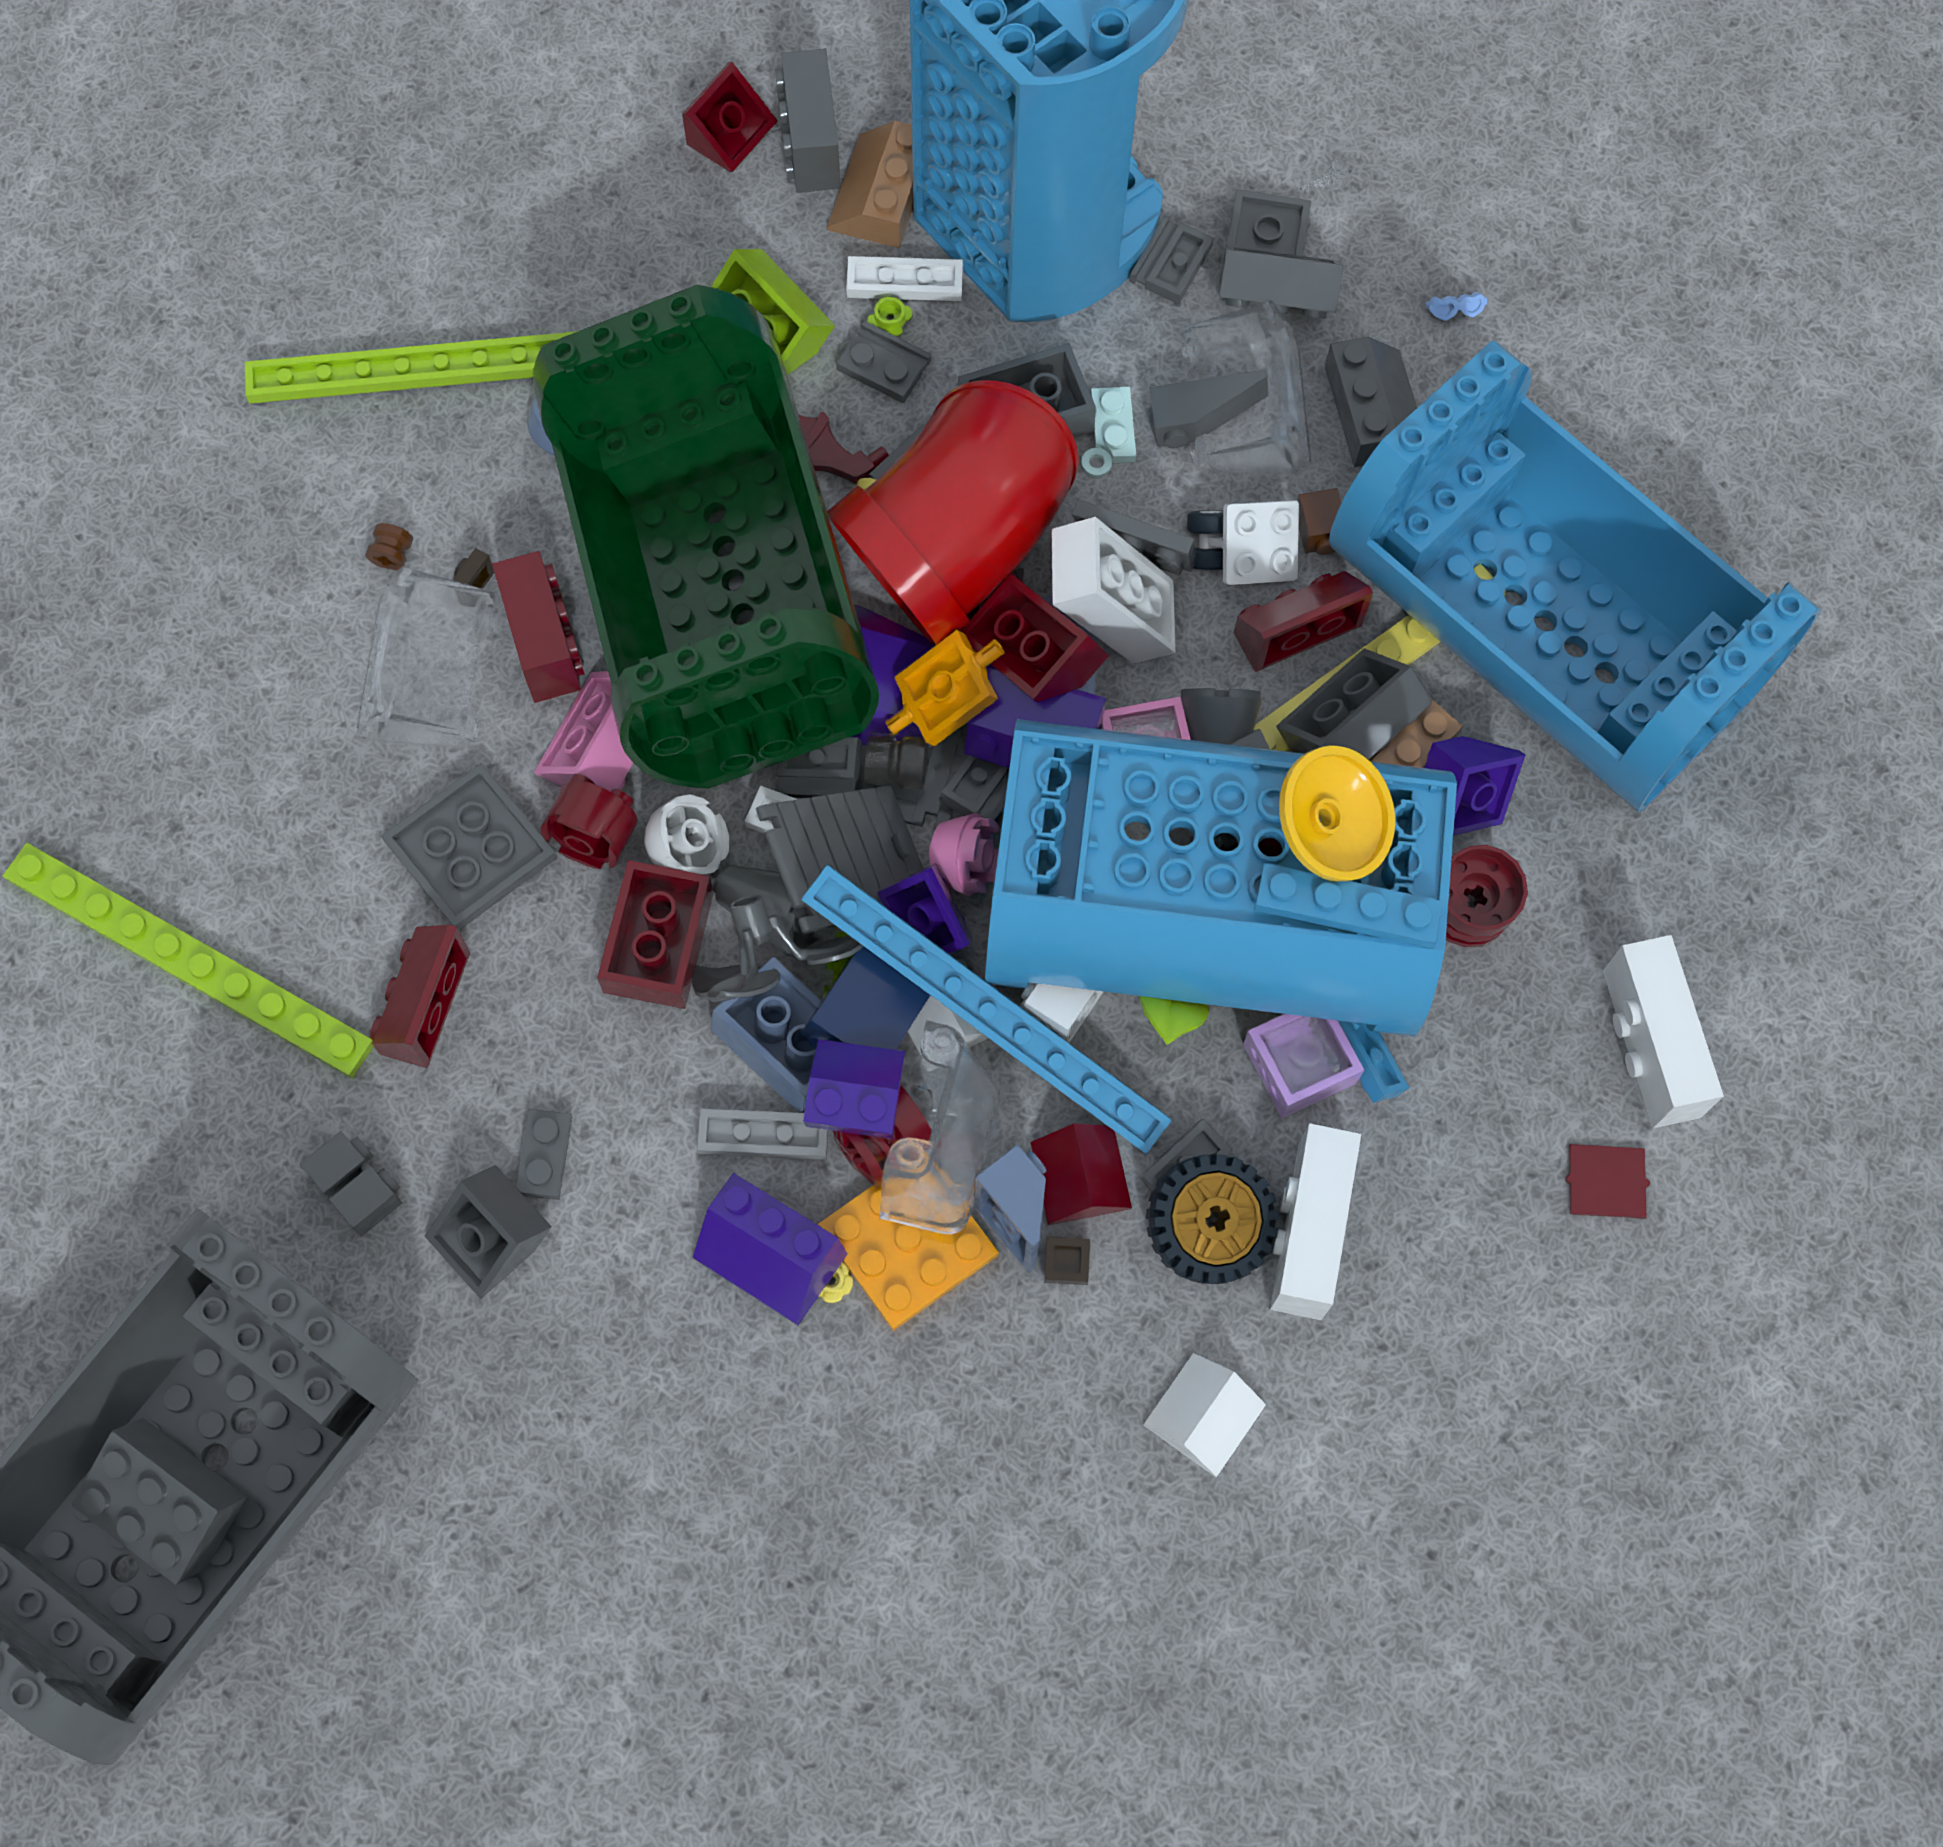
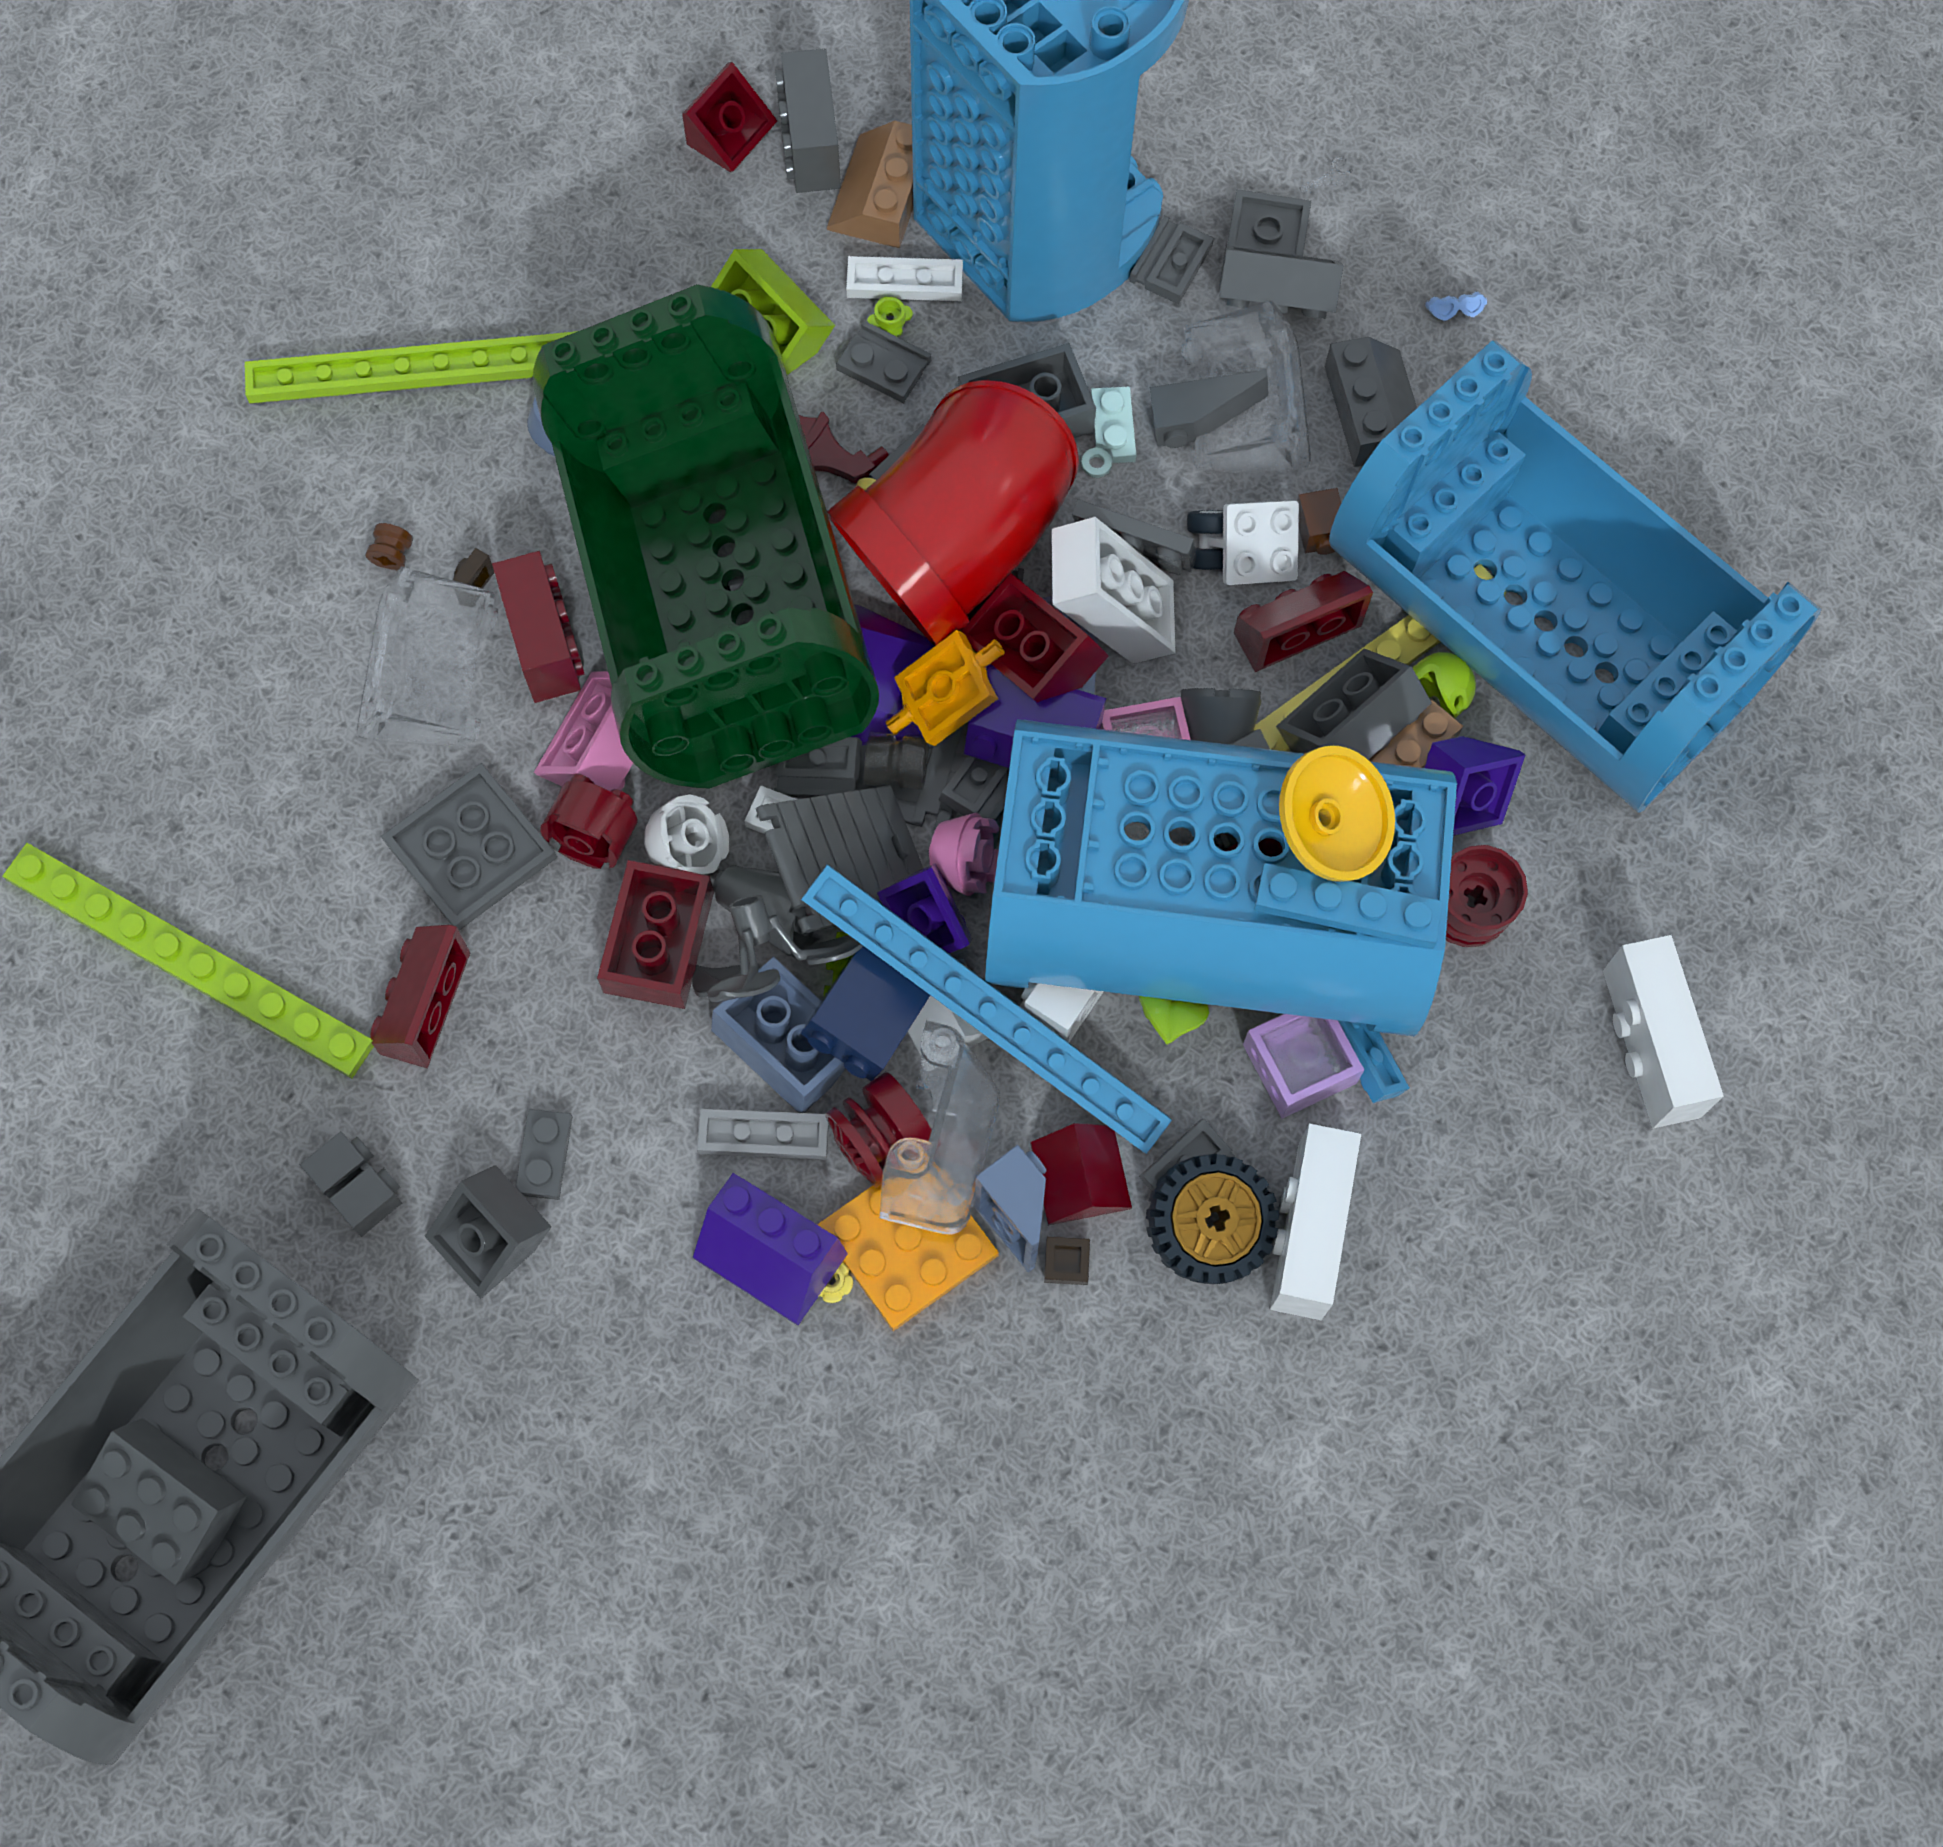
(854, 1089): dark purple slope -> none
(1205, 1413): white slope -> none
(1447, 679): none -> lime helmet
(1607, 1181): dark red piece -> none

